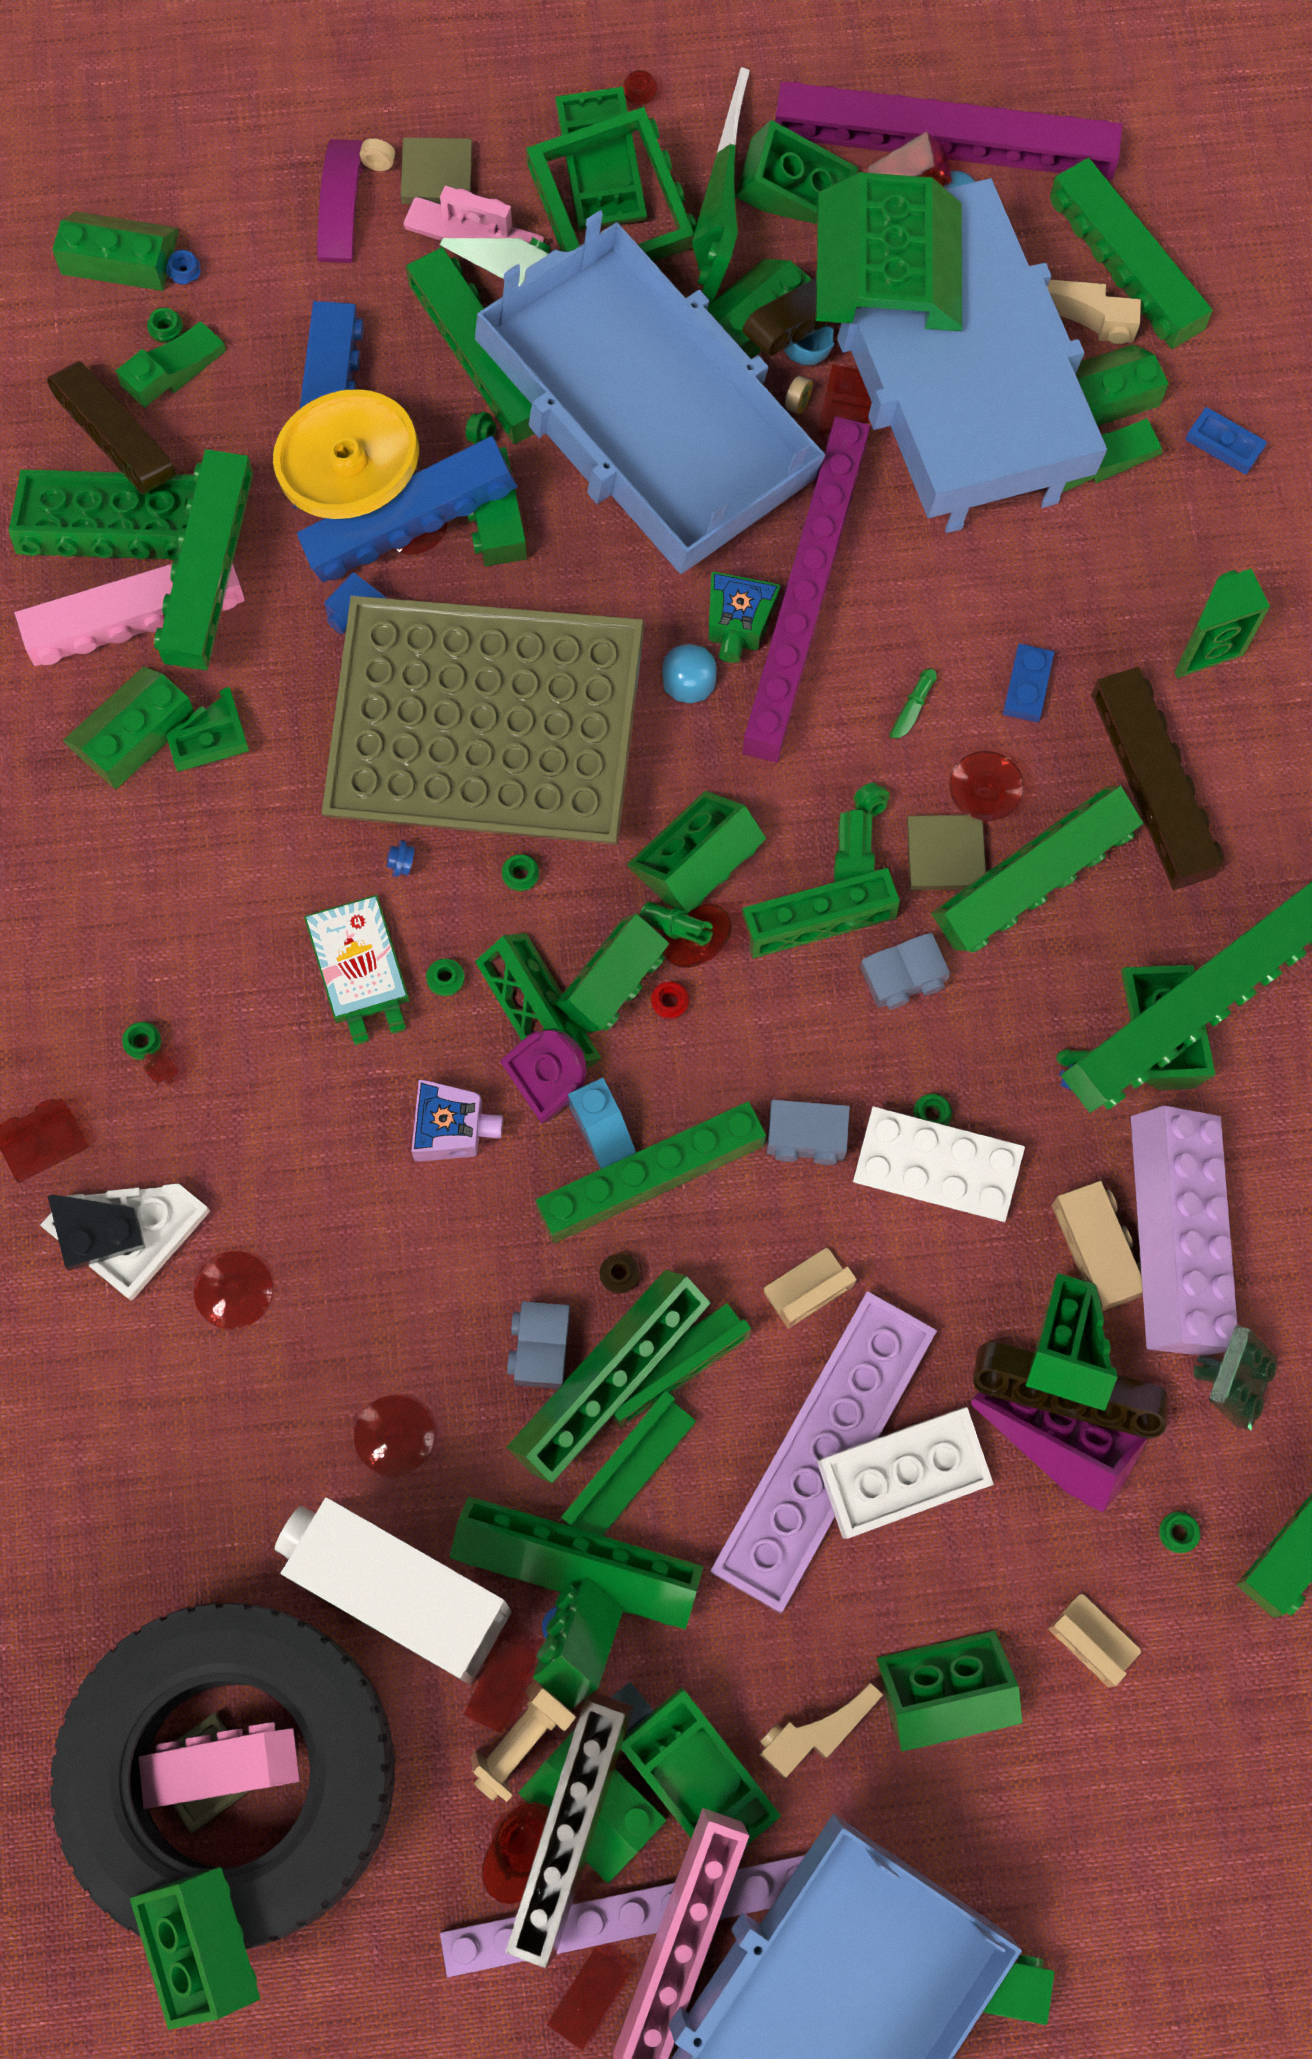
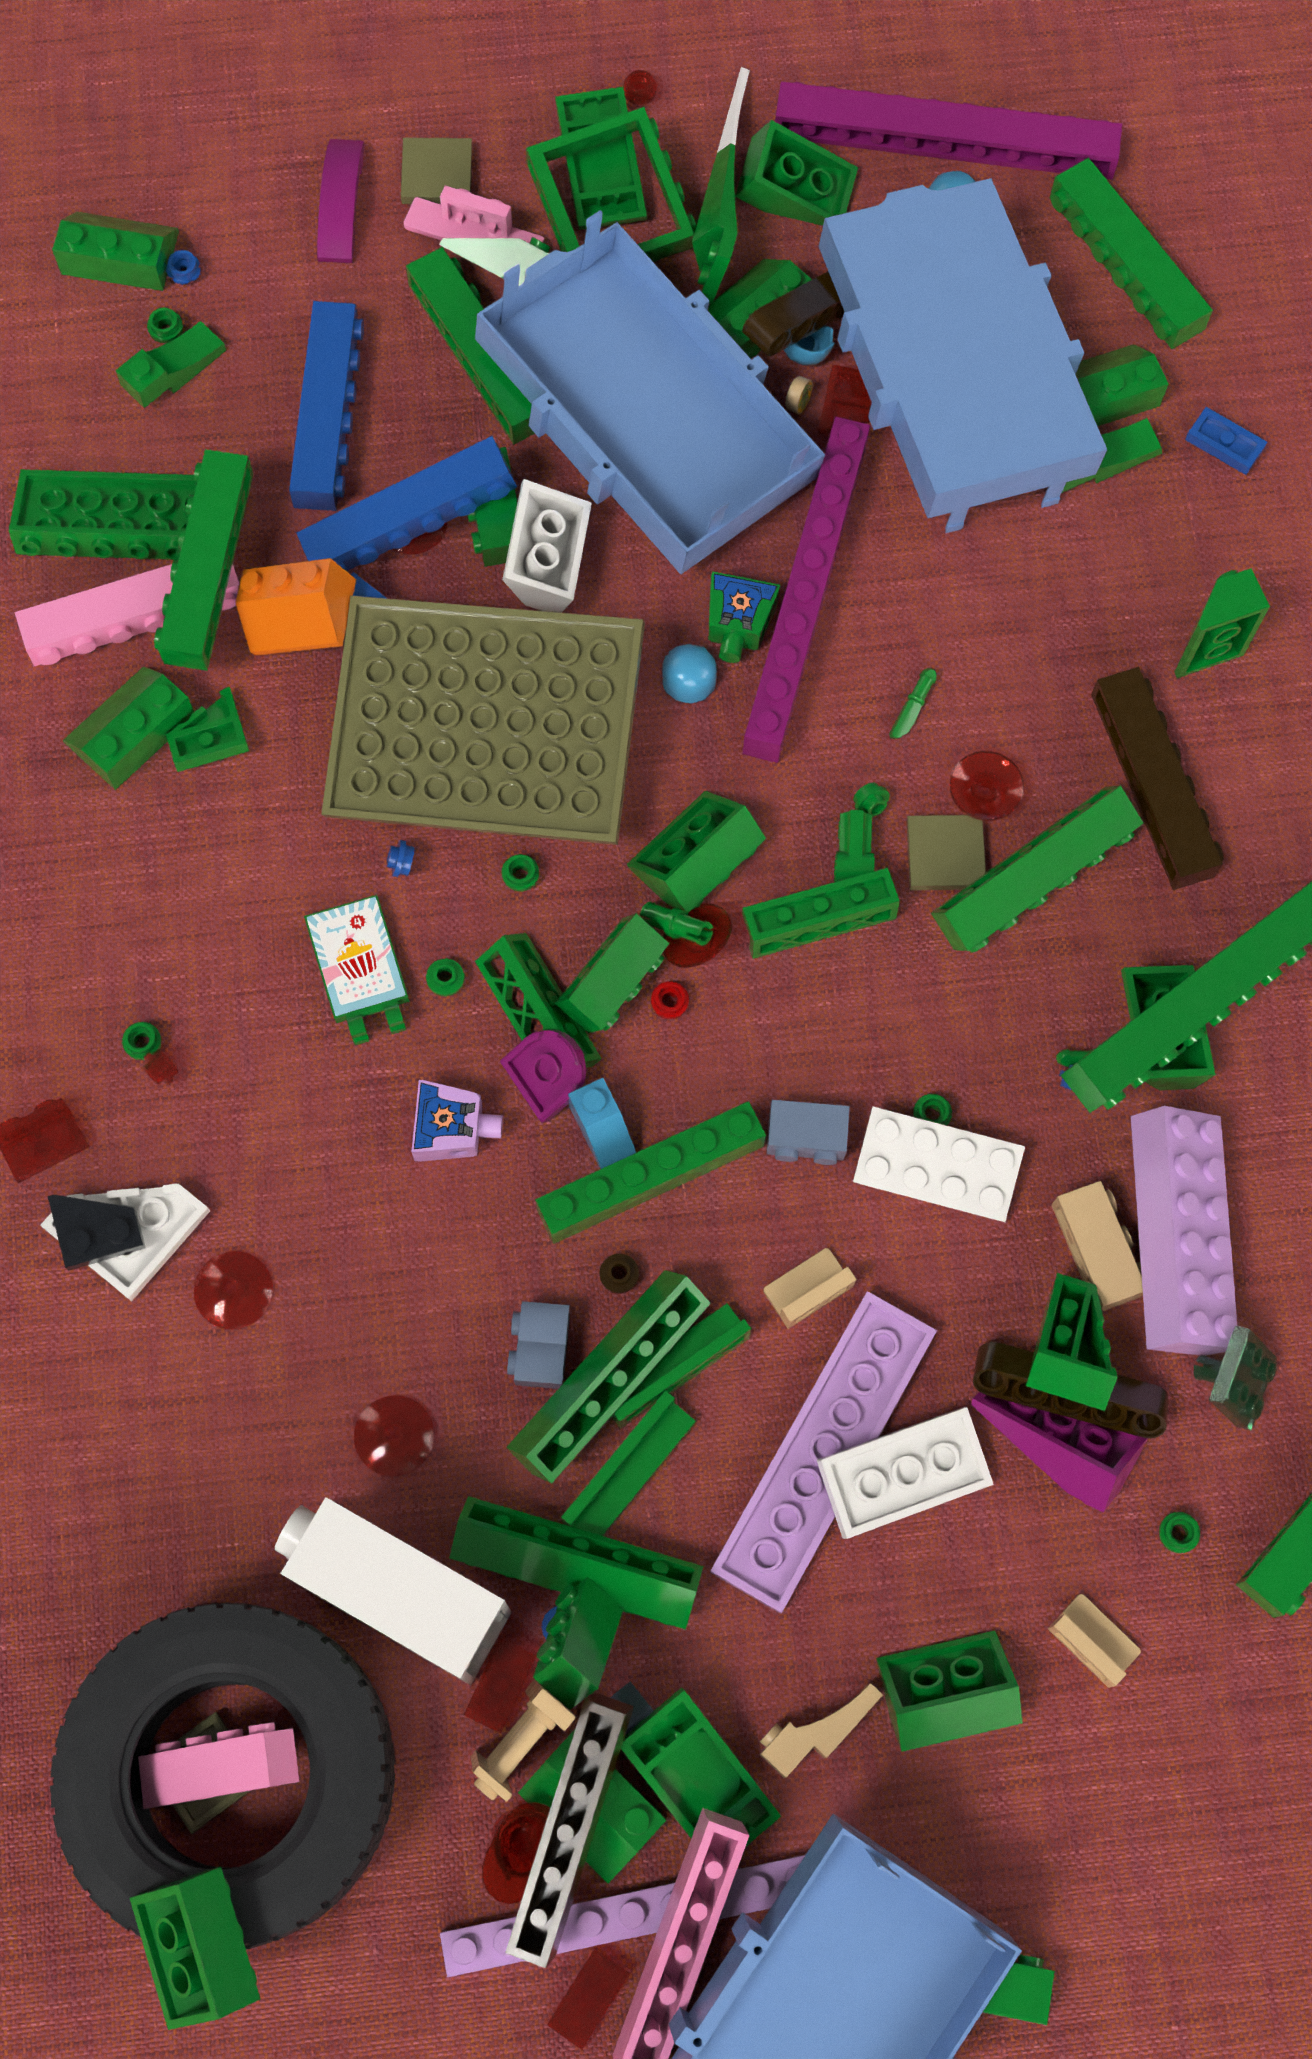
(111, 427): dark brown beam -> none
(294, 606): none -> orange slope
(346, 454): yellow dish -> none
(377, 154): tan tile -> none
(480, 427): green plate -> none
(546, 547): none -> white slope
(889, 247): green slope -> none
(905, 971): sand blue brick -> none
(917, 158): clear red brick -> none
(1028, 683): blue plate -> none
(1087, 303): tan slope -> none

